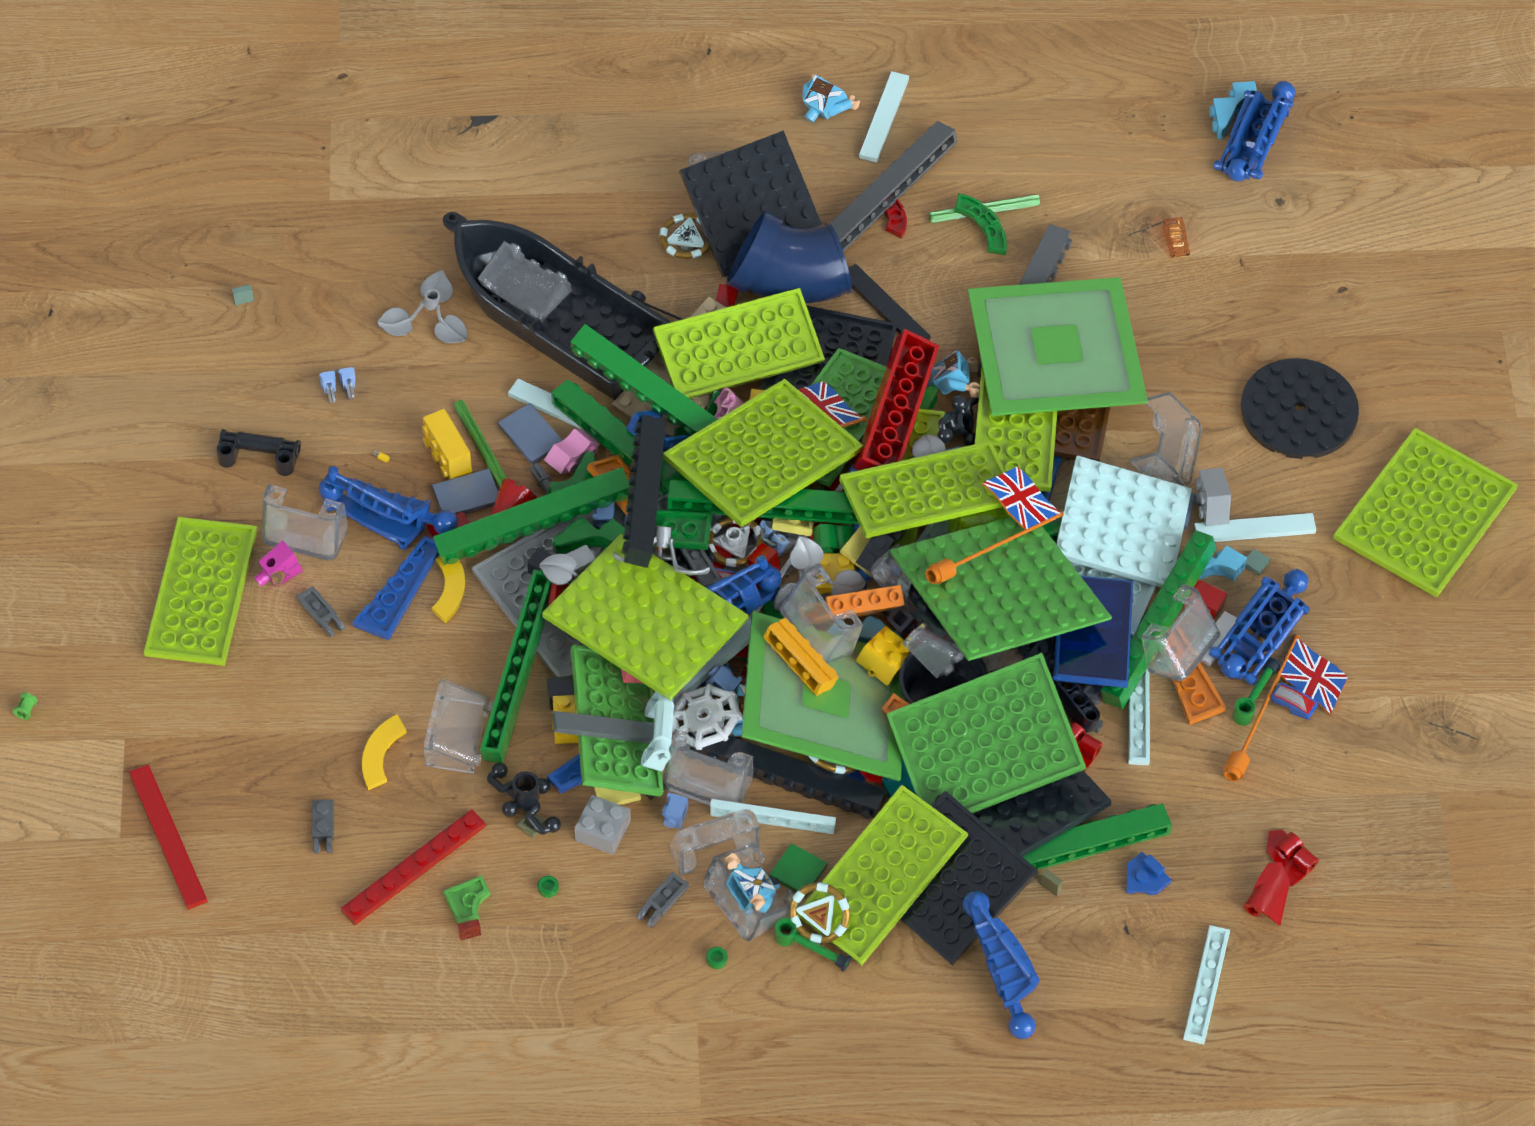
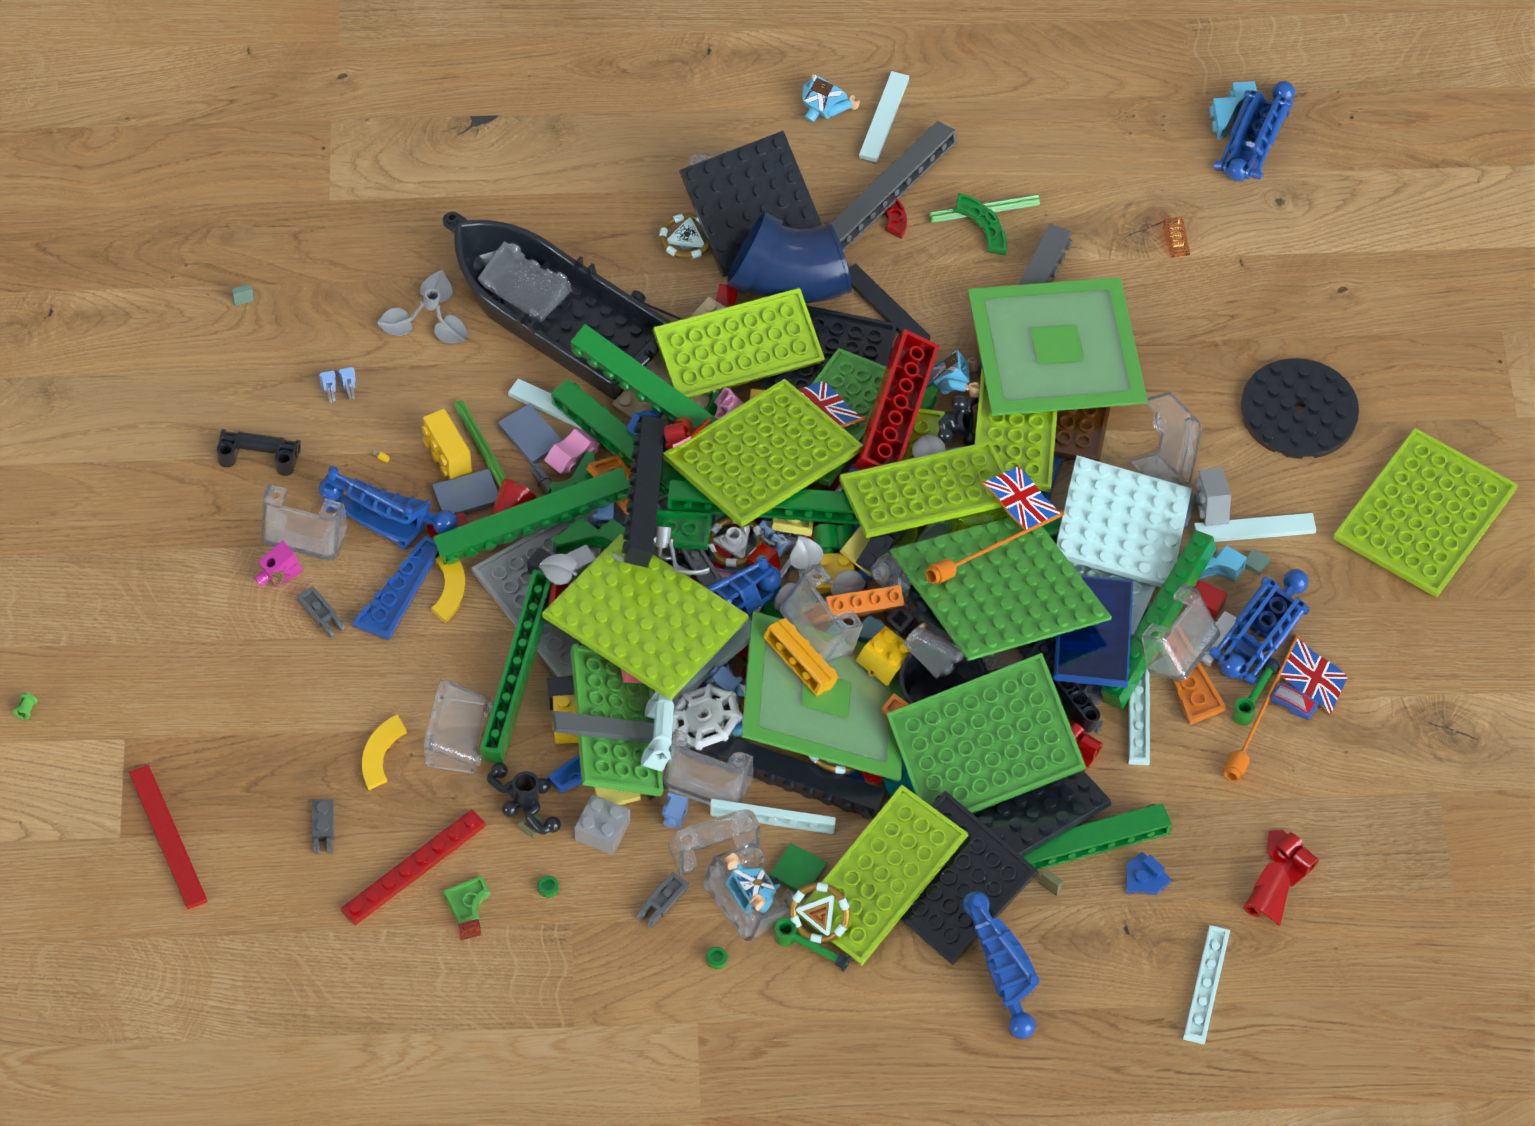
(201, 591): lime plate -> none
(681, 431): none -> red panel

